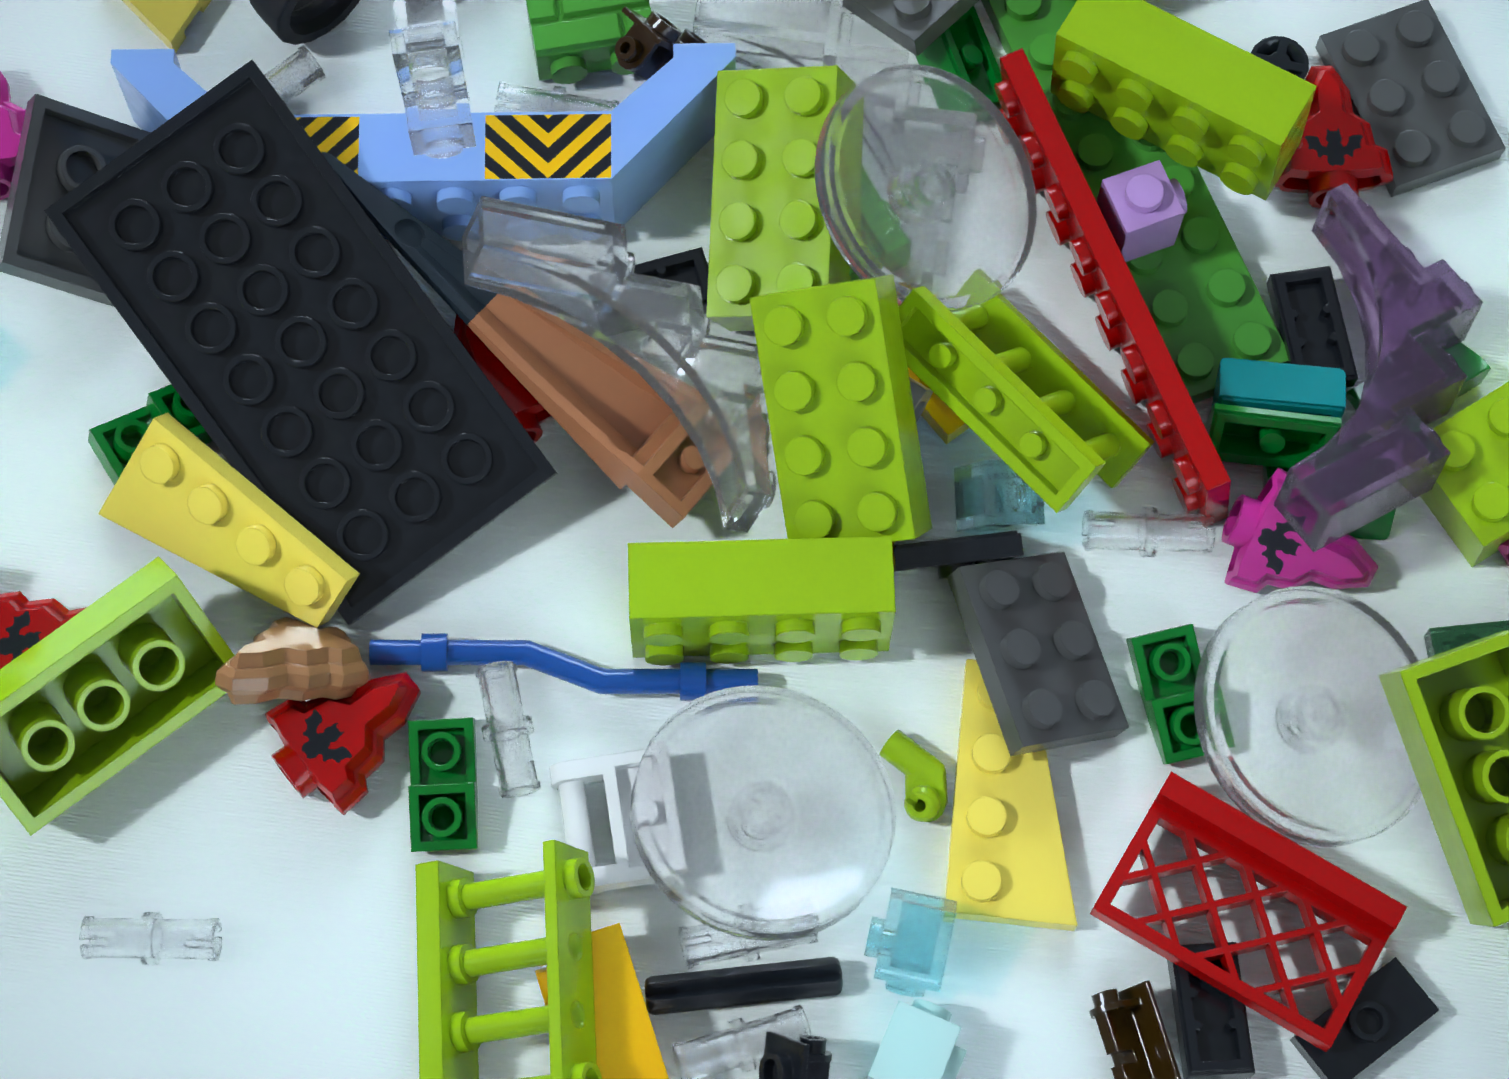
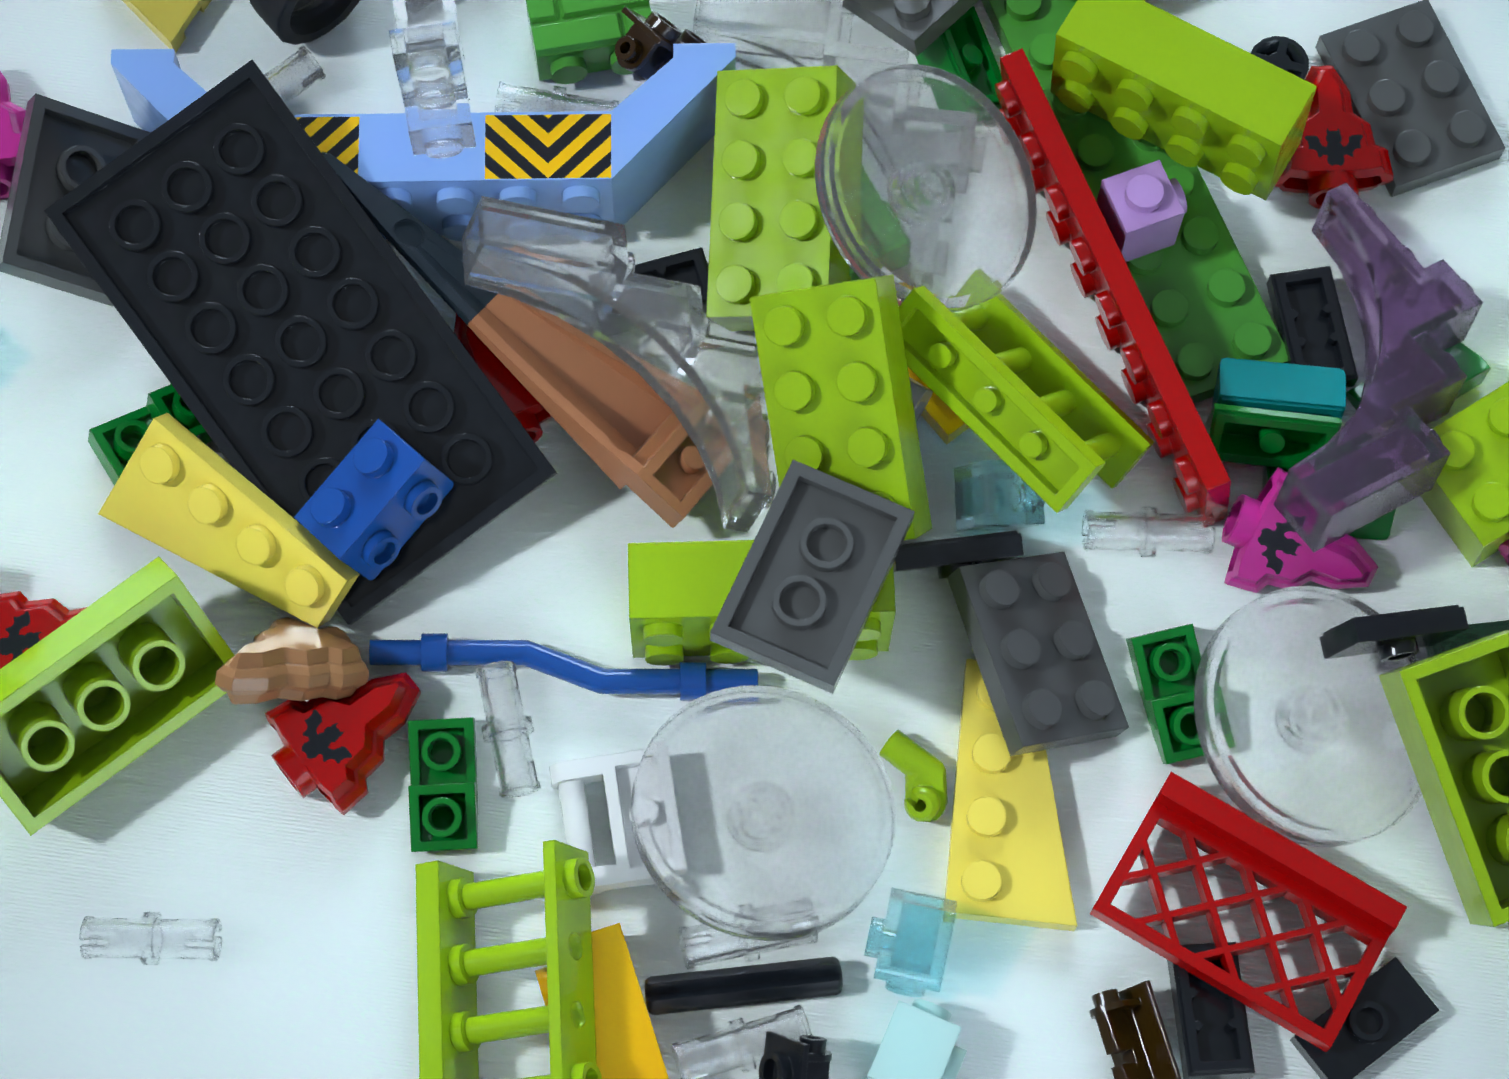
(374, 501): none -> blue bracket
(812, 576): none -> dark grey plate
(1394, 634): none -> black plate

